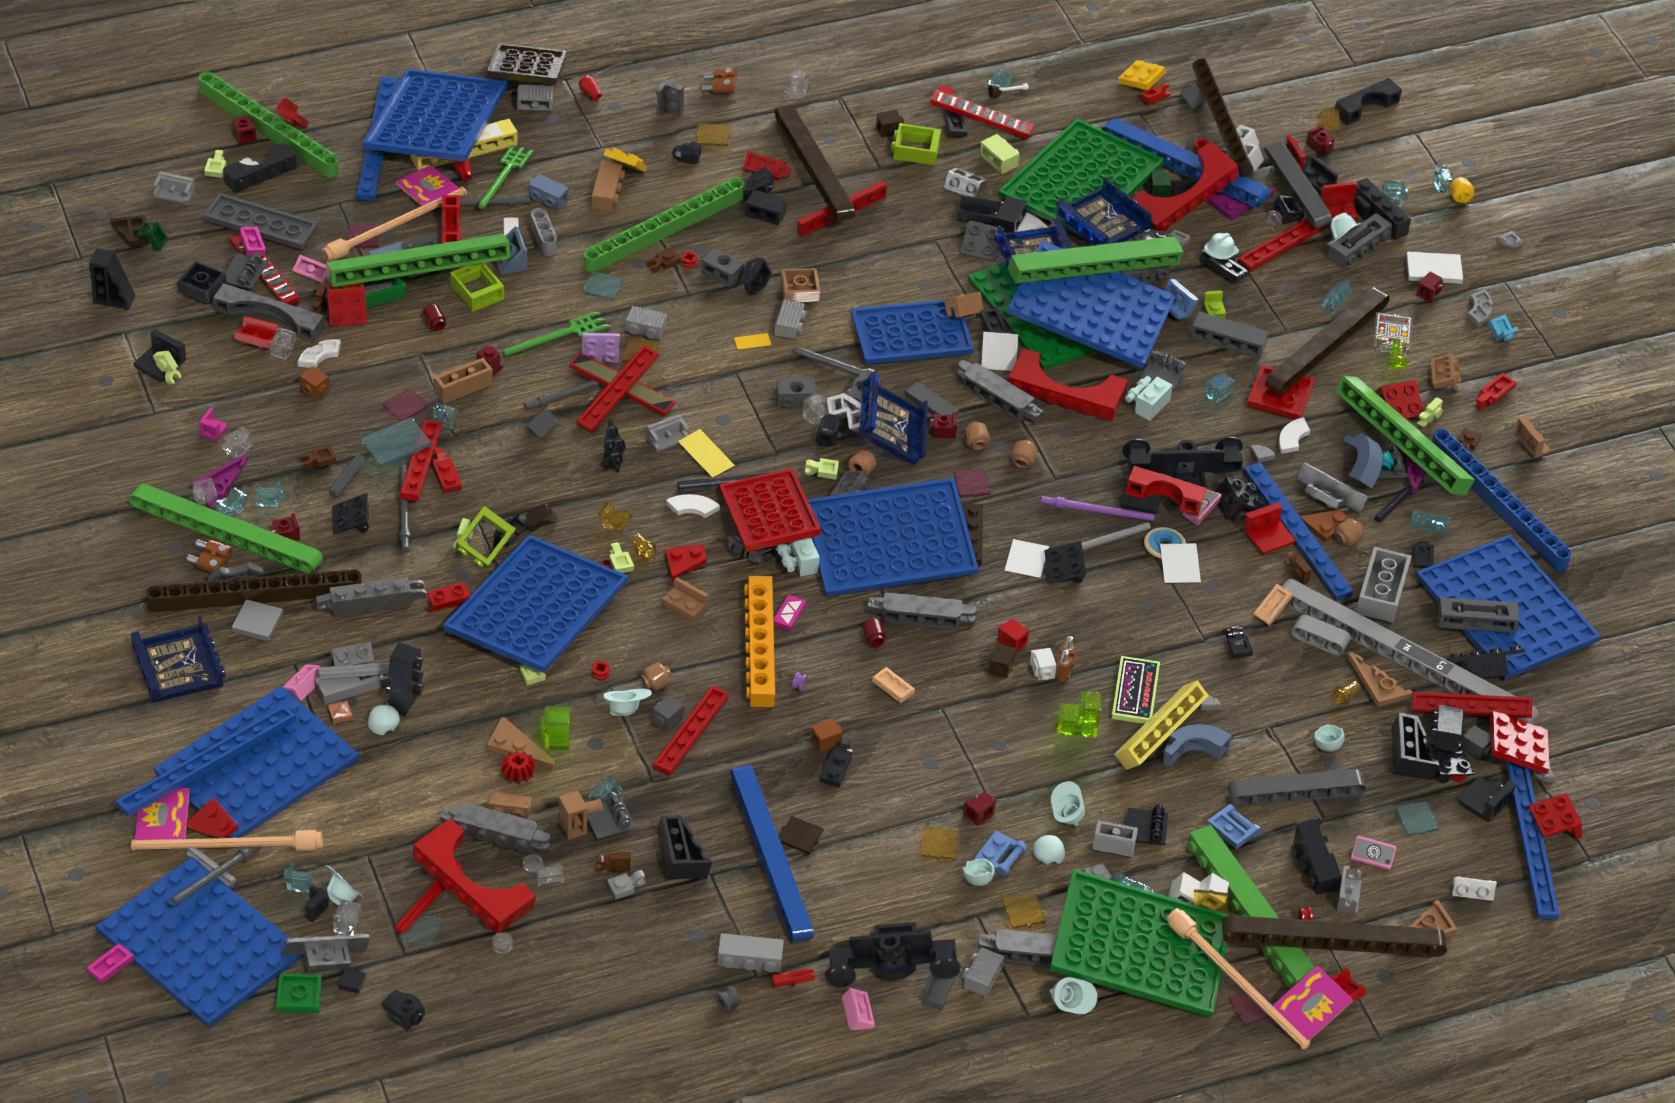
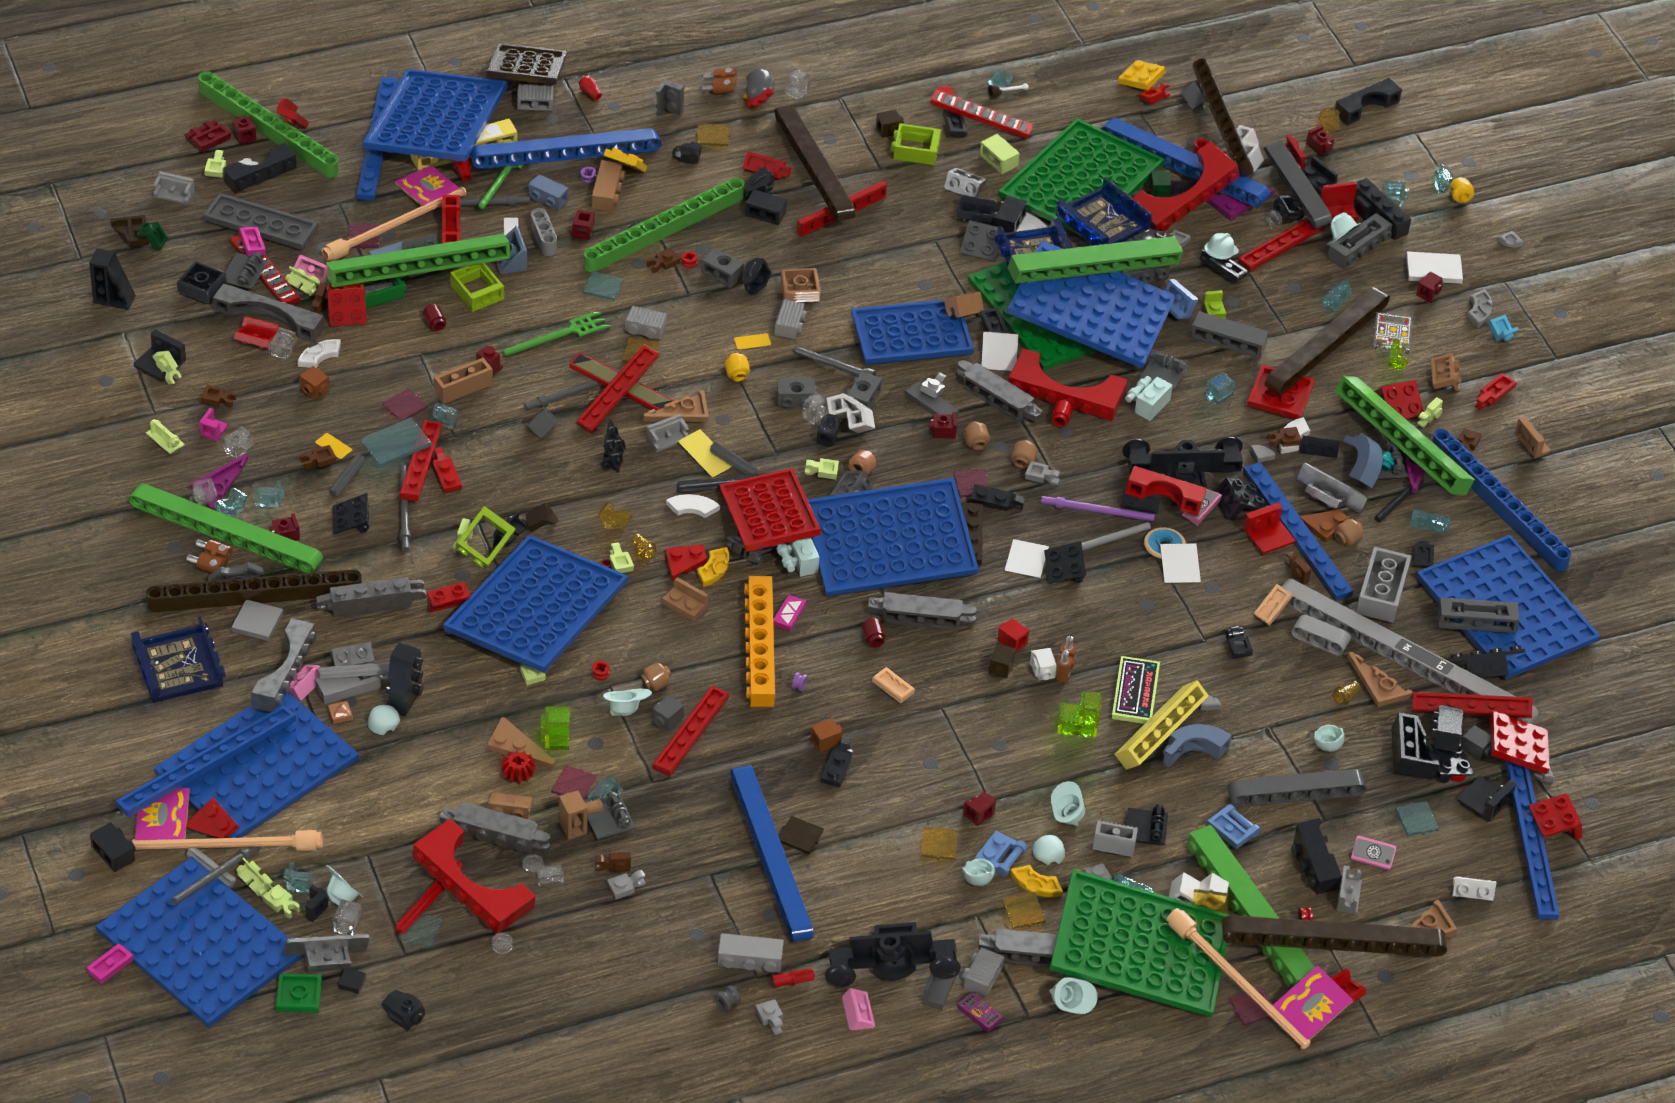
(113, 846): none -> black brick
(164, 437): none -> yellowish green hinge
(208, 135): none -> dark red plate
(216, 395): none -> reddish brown plate
(249, 872): none -> yellowish green hinge
(271, 689): none -> flat silver arch
(280, 899): none -> yellowish green plate
(299, 277): none -> yellowish green hinge
(339, 448): none -> yellow sticker
(564, 148): none -> blue beam
(573, 780): none -> clear pink piece
(583, 224): none -> dark red brick
(588, 170): none -> medium lavender bush
(601, 346): lavender bracket -> none
(680, 851): black wedge -> none
(690, 408): none -> medium nougat wing
(715, 567): none -> yellow tile
(733, 459): none -> dark grey axle
(737, 367): none -> yellow head
(759, 87): none -> dark grey piece
(770, 1014): none -> light grey plate
(892, 421): clear blue panel -> none
(933, 387): none -> light grey plate
(980, 1012): none -> tile
(996, 498): none -> black hinge
(1036, 883): none -> yellow tile
(1040, 472): none -> light grey plate
(1061, 413): none -> red brick
(1285, 436): none -> reddish brown plate
(1319, 446): none -> black hinge

